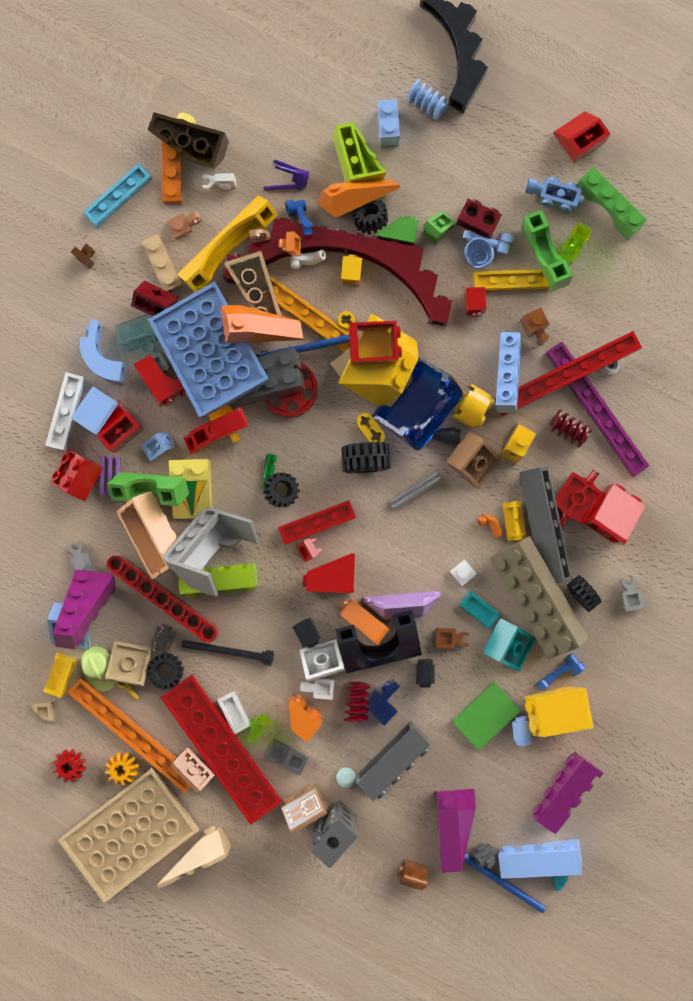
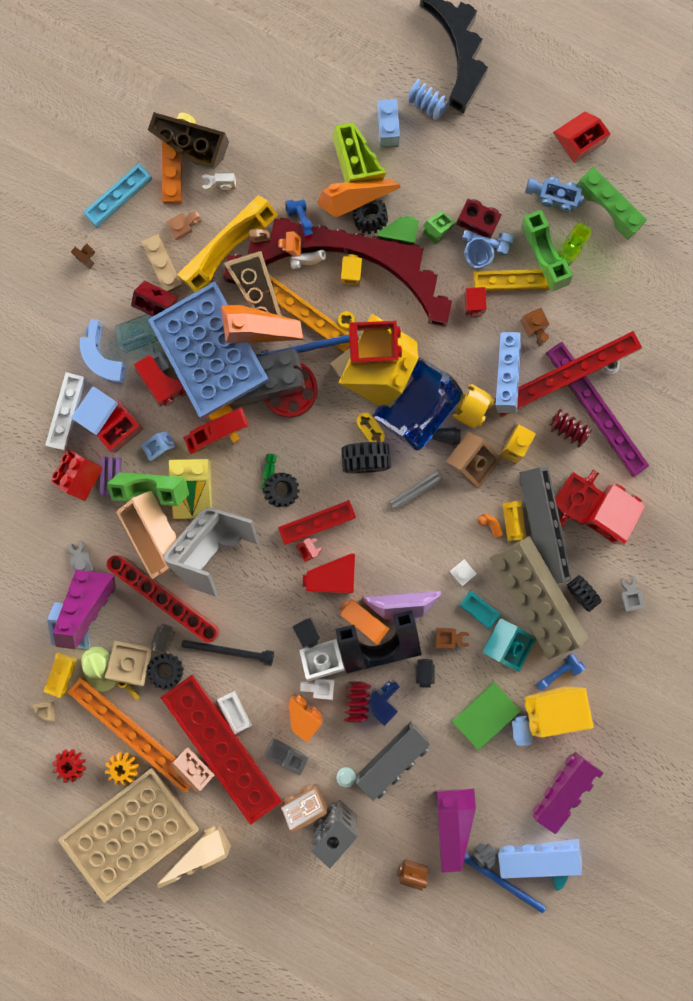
(227, 579): lime wedge -> none
(256, 729): clear neon green bracket -> none
(300, 177): dark purple plant -> none

